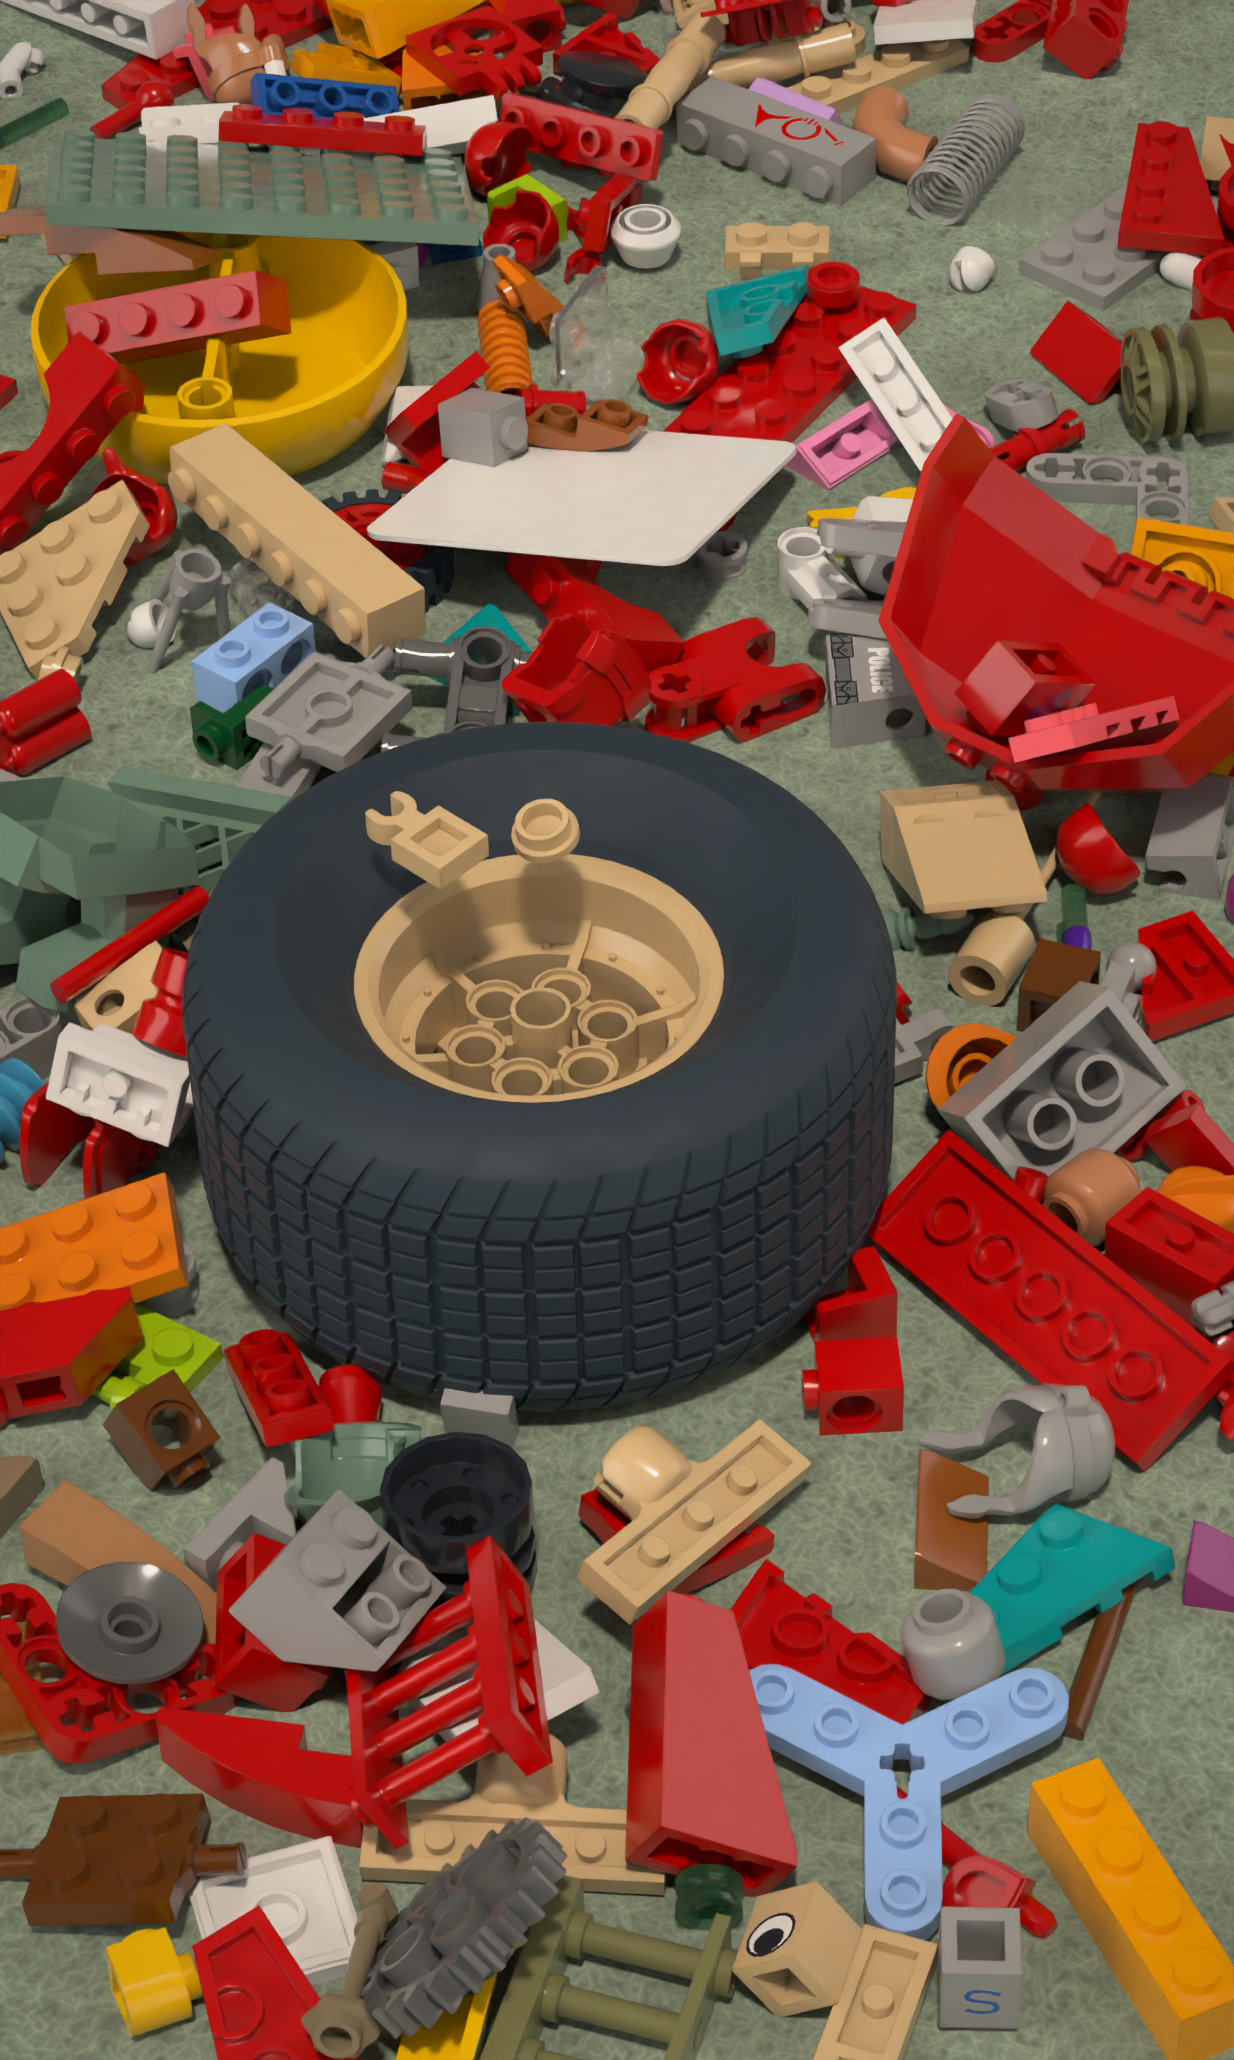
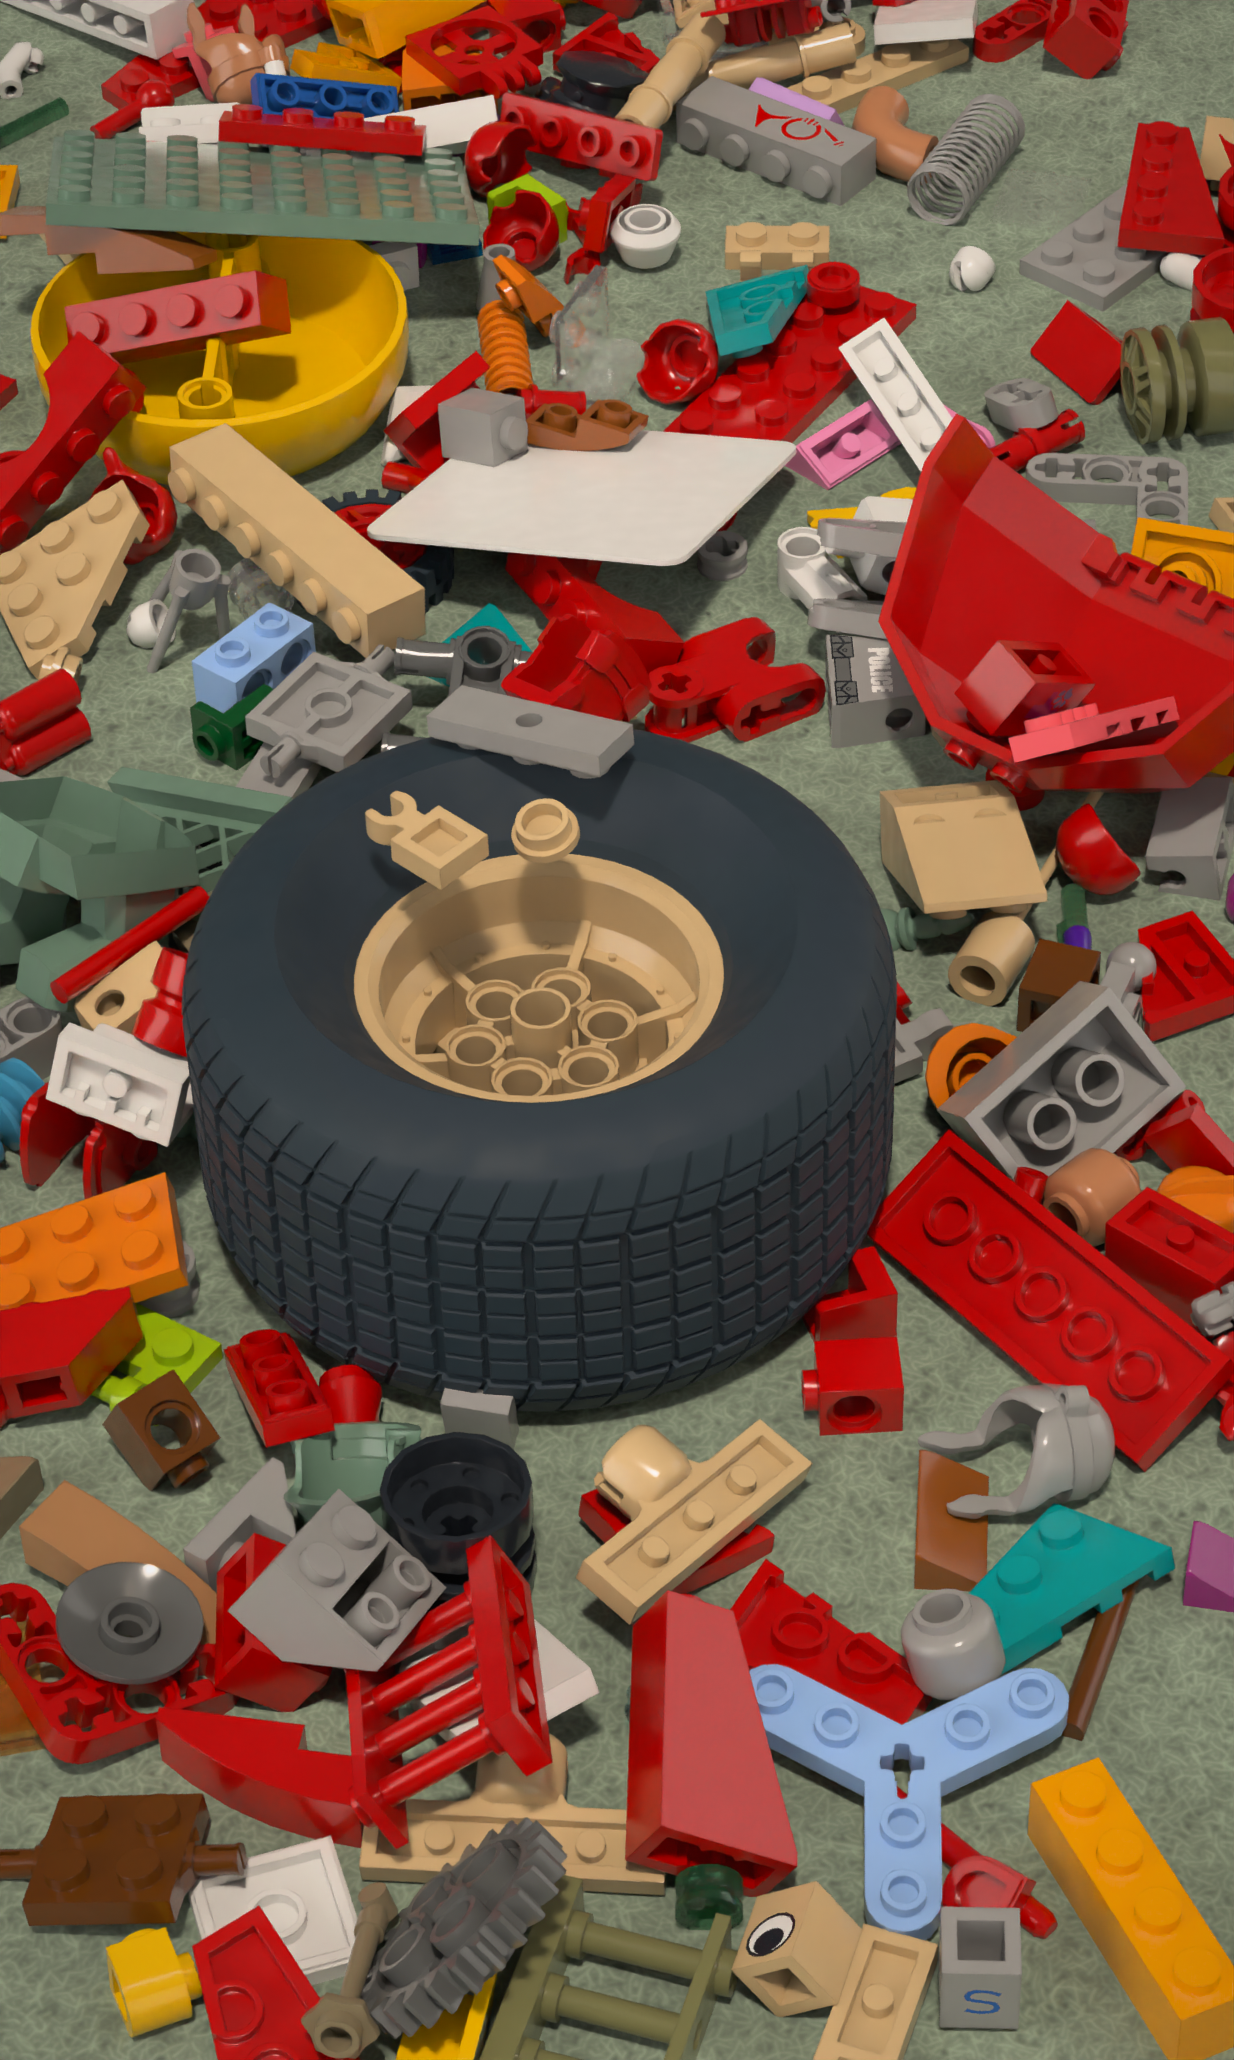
(531, 731): none -> light grey tile

